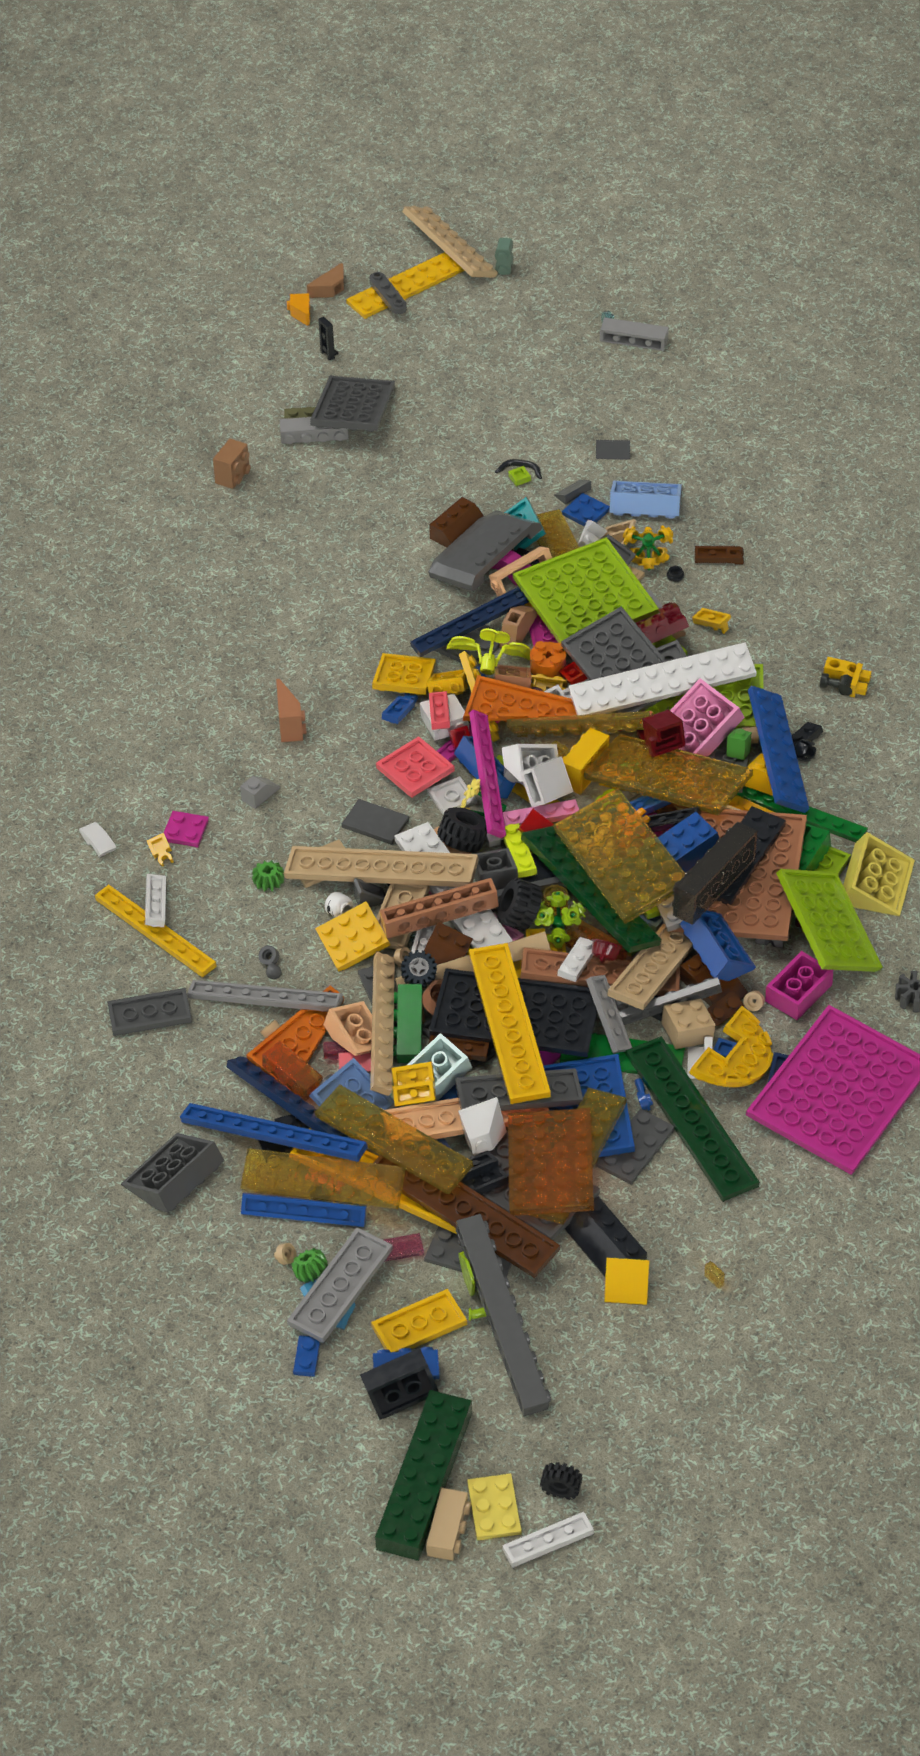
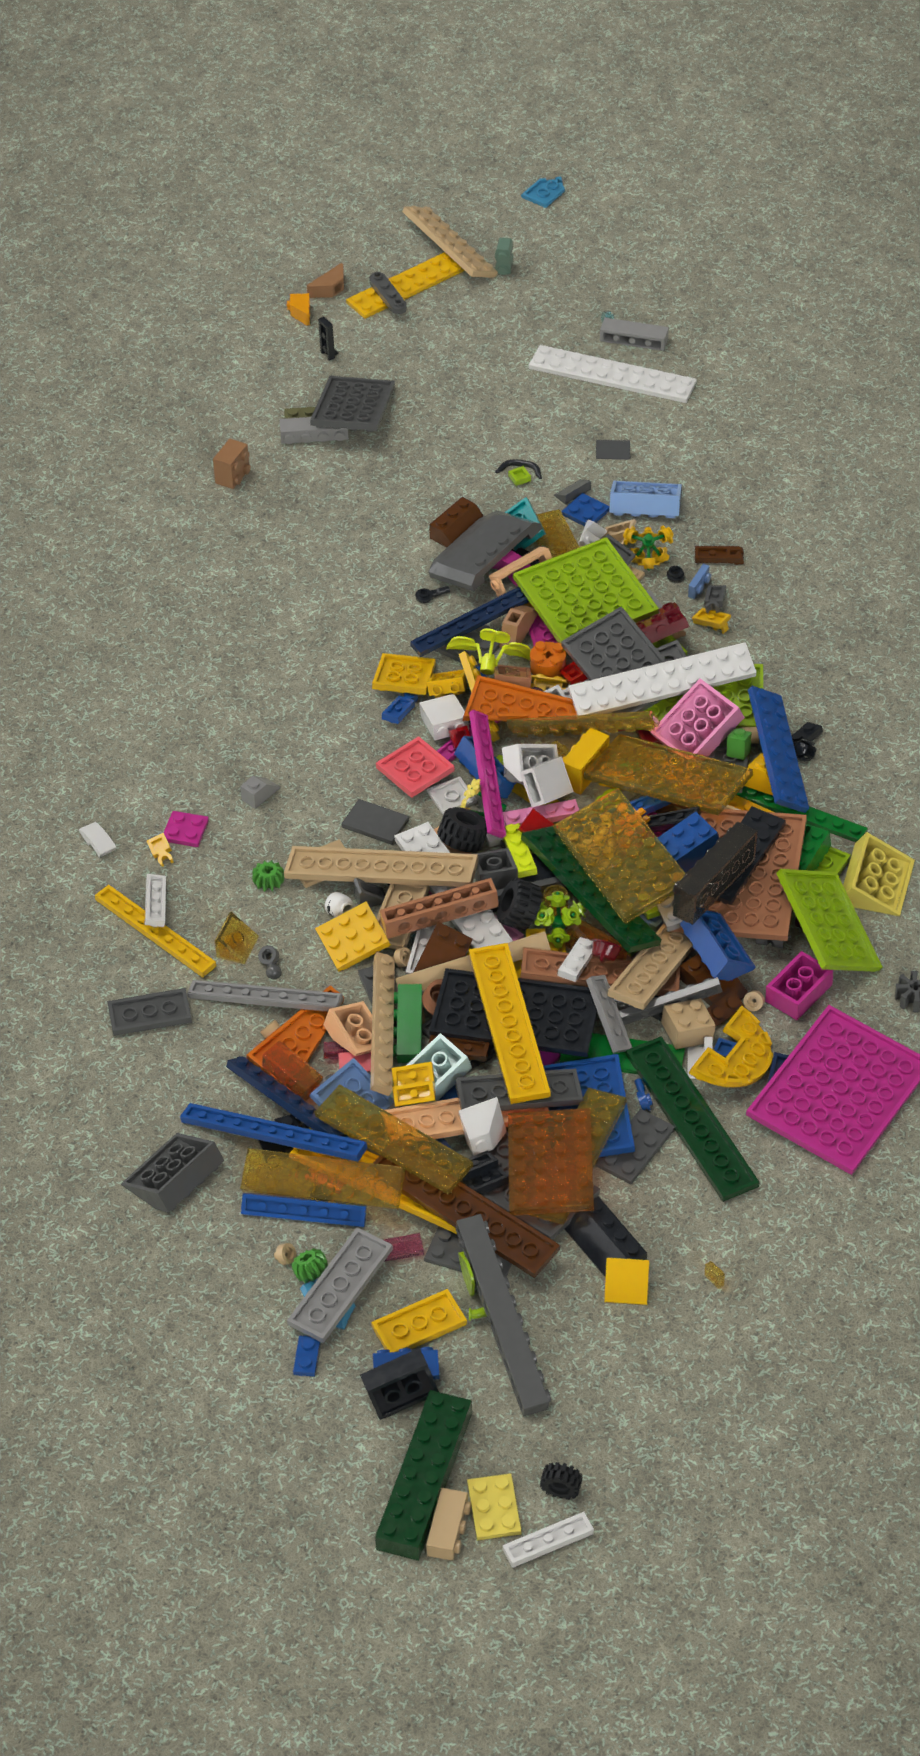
(235, 940): none -> clear yellow slope
(289, 715): nougat slope -> none
(419, 962): black wheel -> none
(425, 595): none -> black plate
(439, 710): coral tile -> none
(544, 191): none -> dark azure tile
(613, 373): none -> white plate
(663, 733): dark red plate -> none
(697, 584): none -> medium blue plate
(715, 597): none -> dark grey plate
(845, 677): yellow hips -> none

